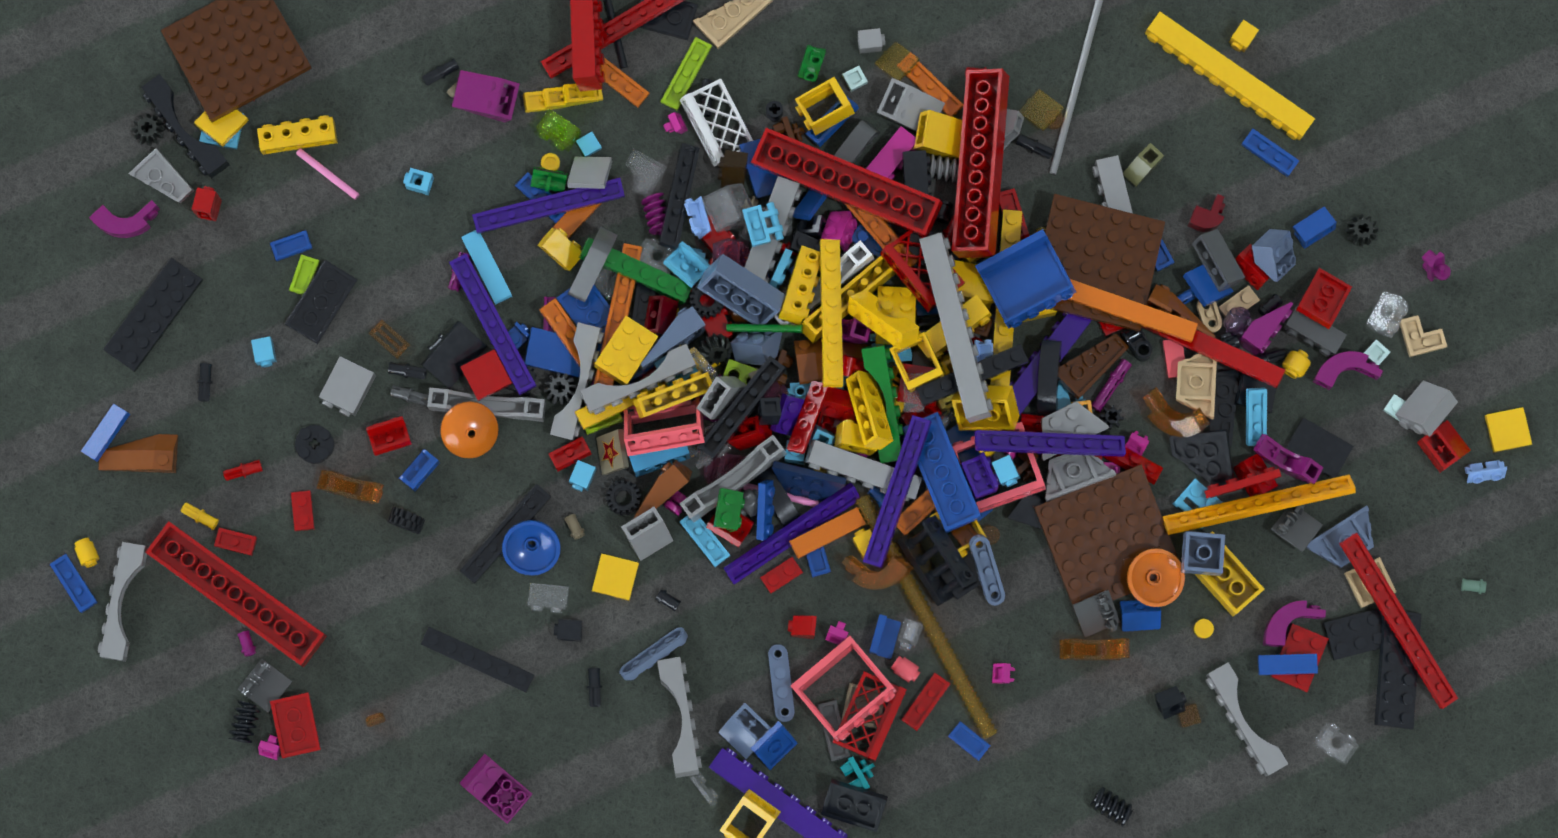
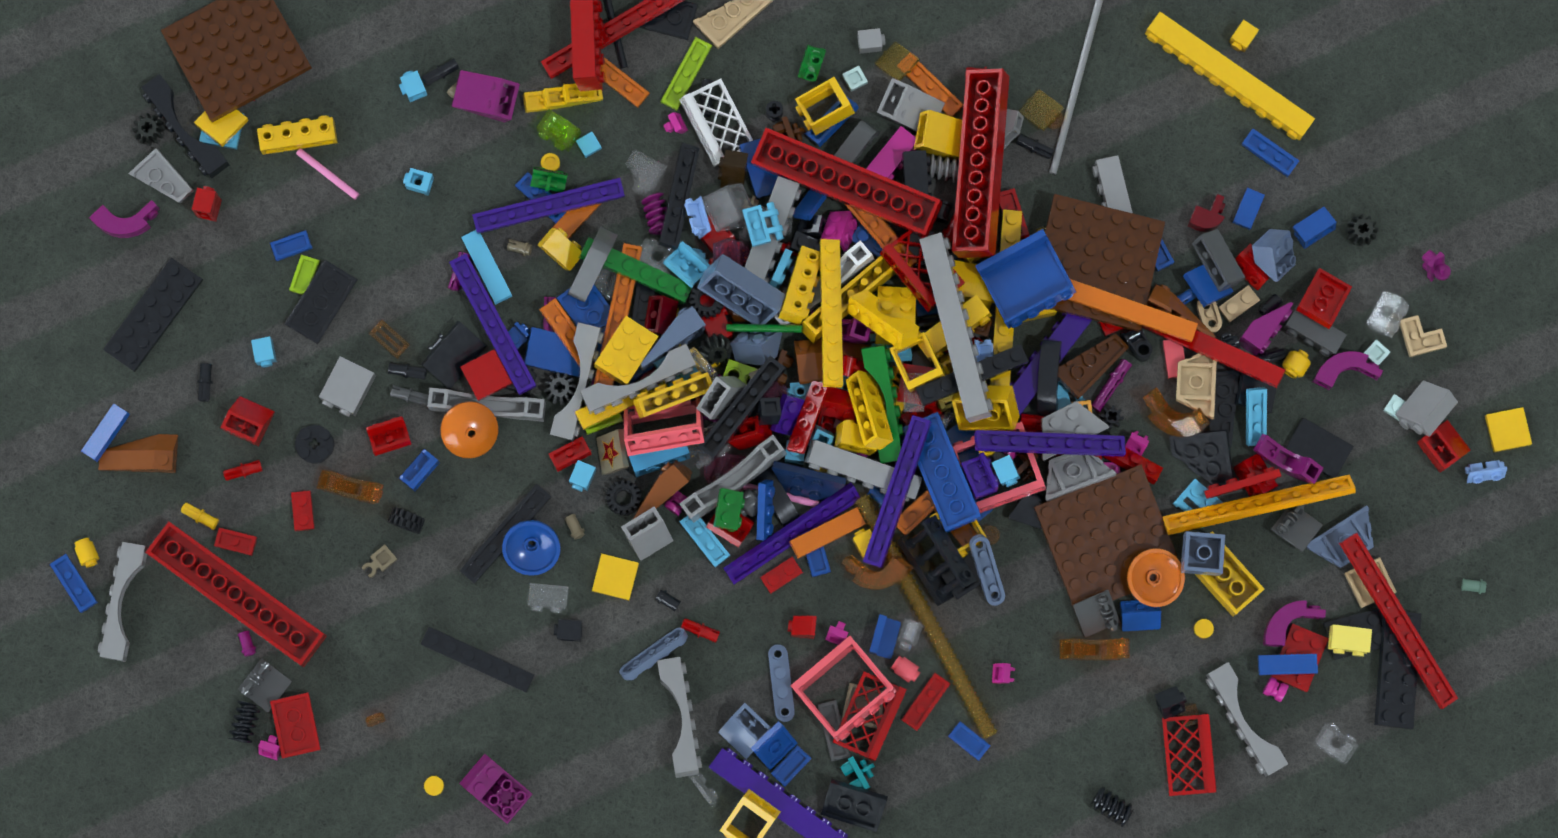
(247, 420): none -> red slope
(382, 559): none -> dark tan plate
(412, 86): none -> medium azure brick
(434, 785): none -> yellow tile
(519, 247): none -> dark tan pin
(589, 172): light grey tile -> none
(594, 687): black axle -> none
(700, 630): none -> red axle
(791, 765): none -> blue tile
(1143, 165): olive slope -> none
(1206, 754): none -> red fence
(1237, 320): clear purple head -> none
(1248, 208): none -> blue tile
(1275, 689): none -> dark pink wheel
(1350, 640): none -> light yellow brick

